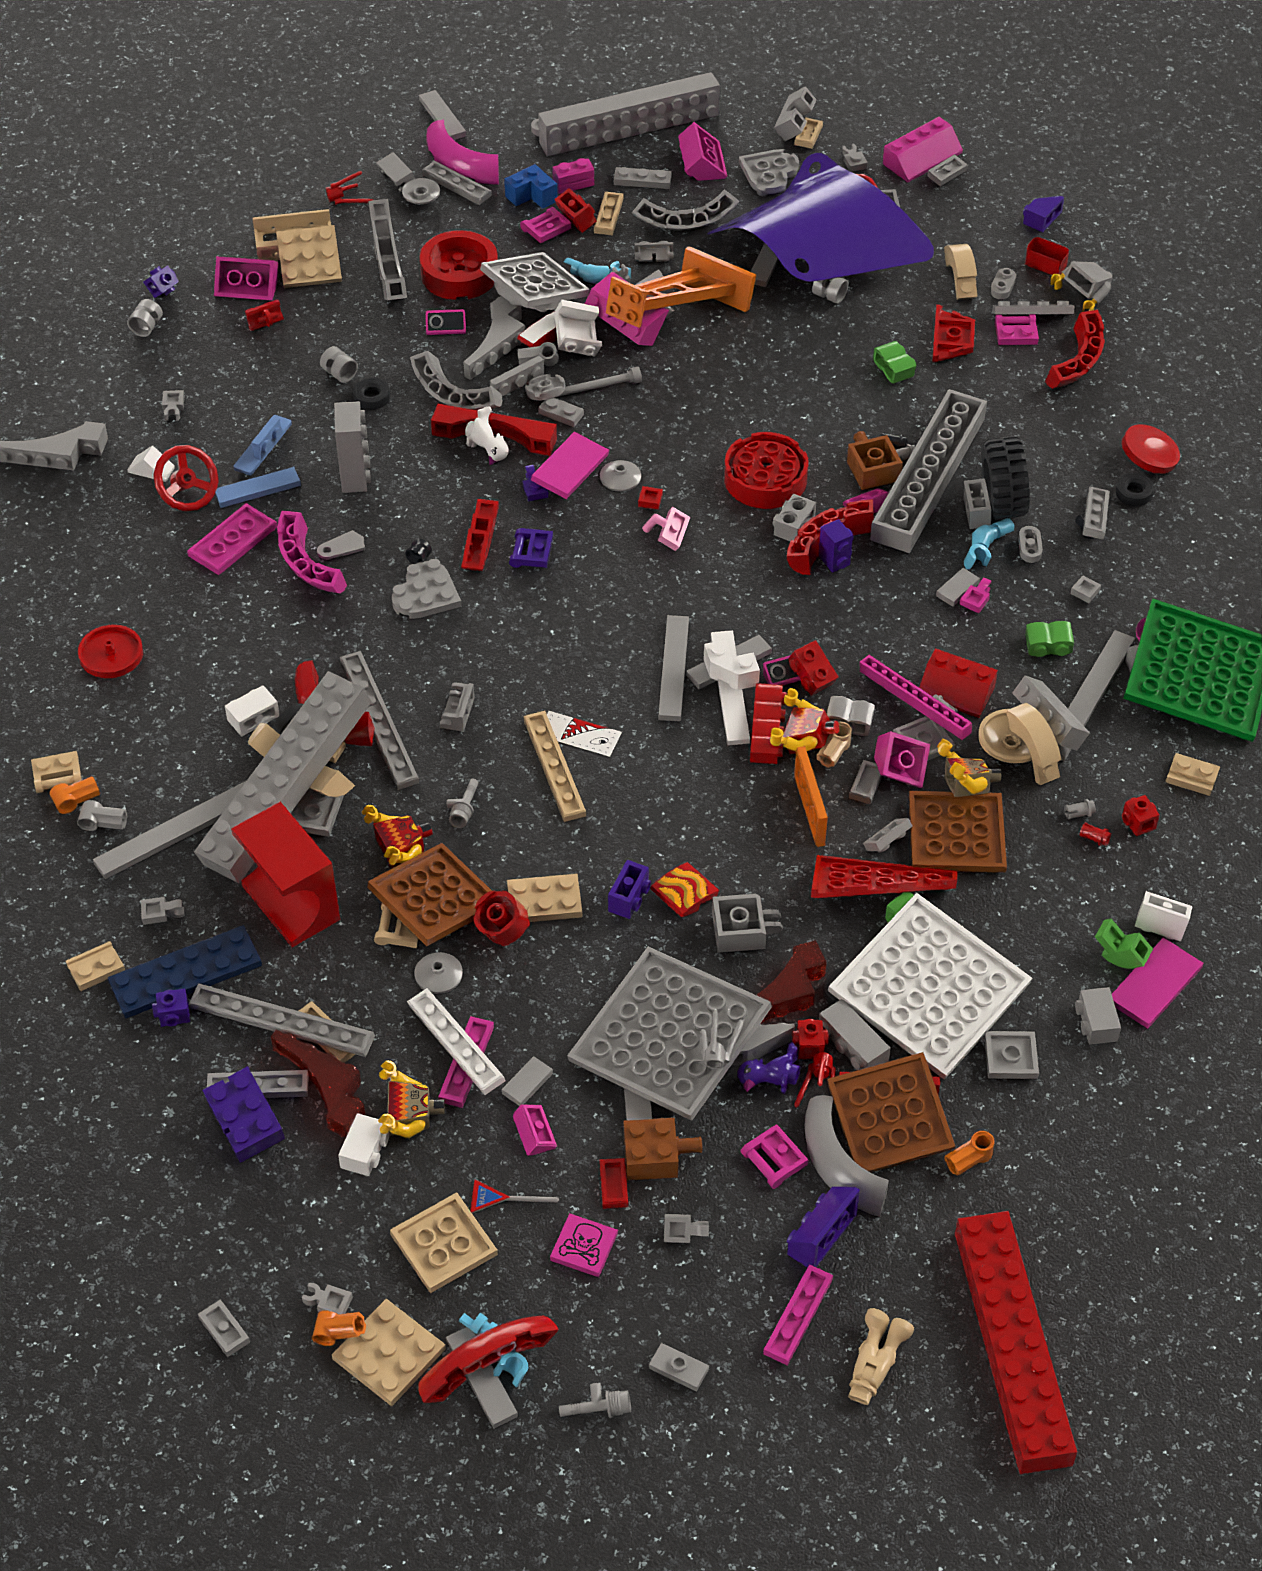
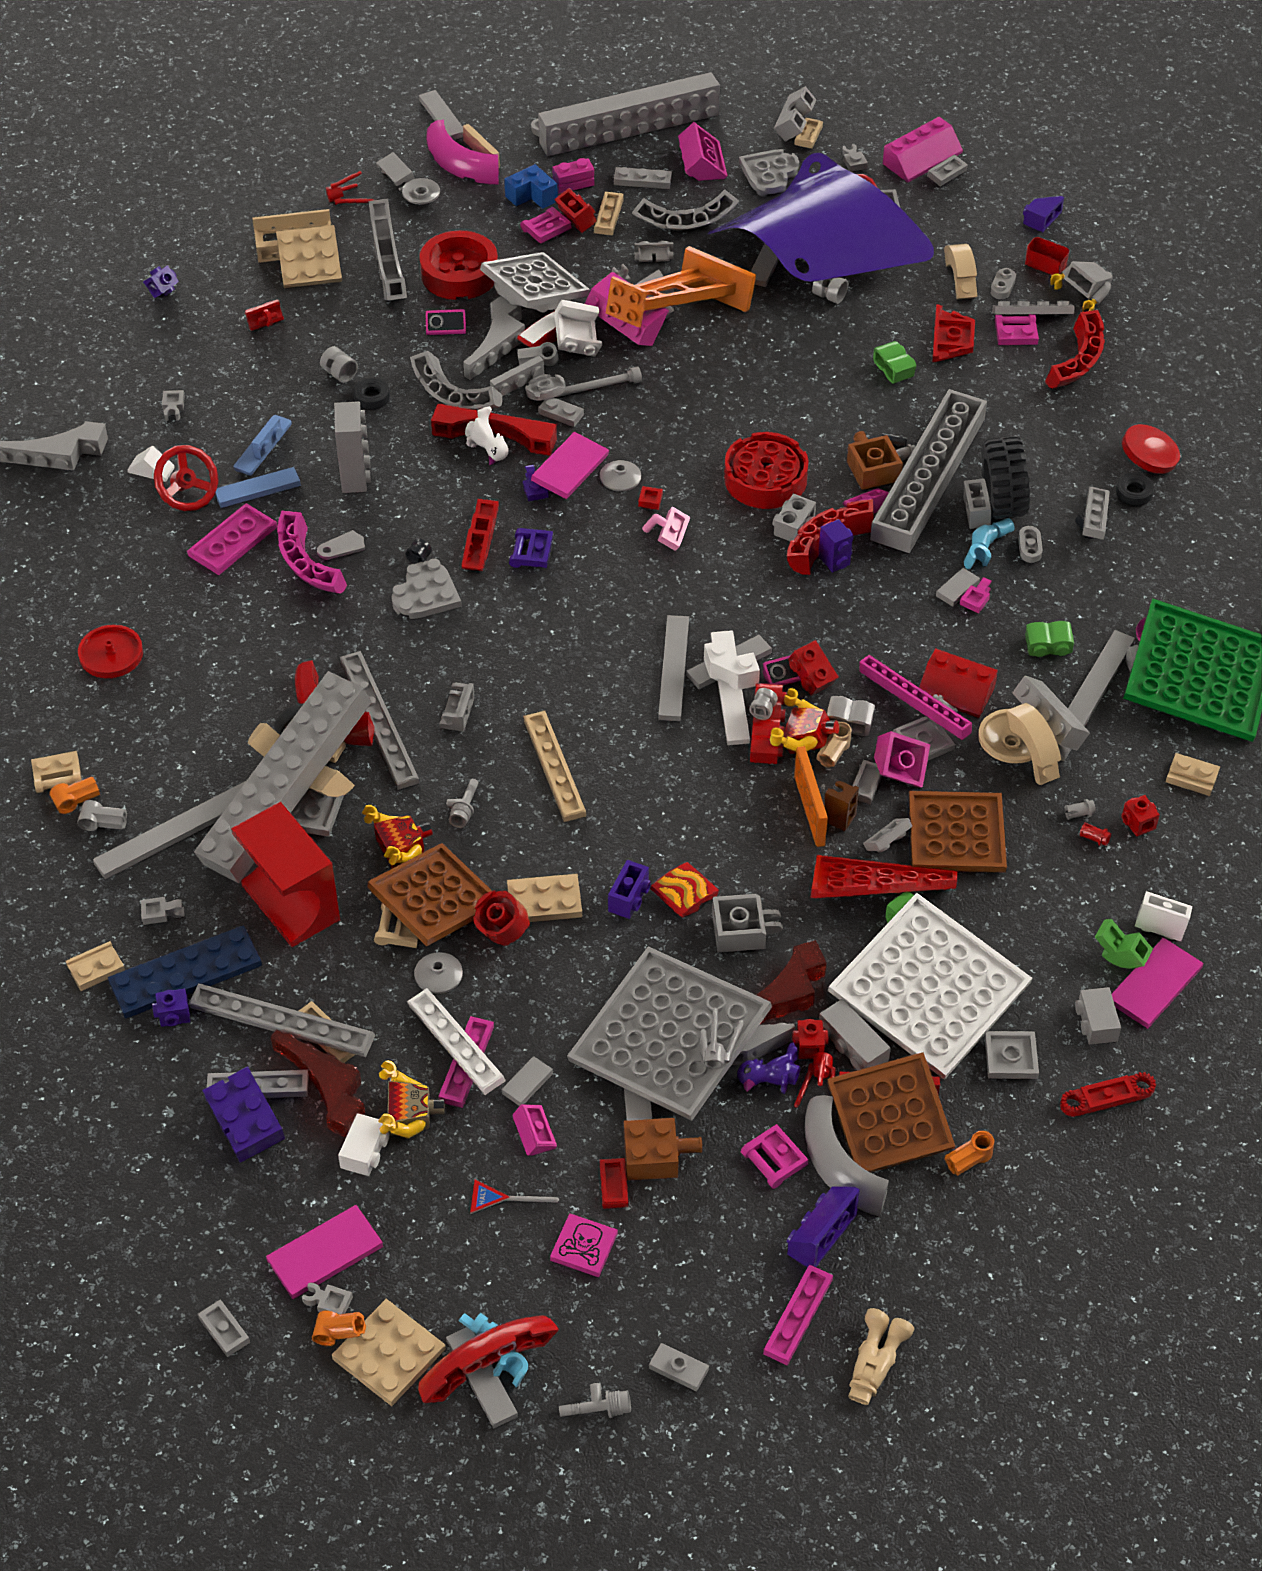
(144, 317): light grey wheel -> none
(245, 278): dark pink slope -> none
(251, 710): white brick -> none
(324, 1251): none -> dark pink tile
(443, 1242): tan plate -> none
(456, 182): light grey tile -> none
(477, 142): none -> tan tile
(583, 734): white sticker -> none
(592, 273): medium azure piece -> none
(679, 1228): light grey plate -> none
(763, 704): none -> light grey wheel
(841, 806): none -> reddish brown hinge
(966, 775): torso -> none
(1015, 1343): red brick -> none
(1085, 589): light grey plate -> none
(1108, 1094): none -> red plate

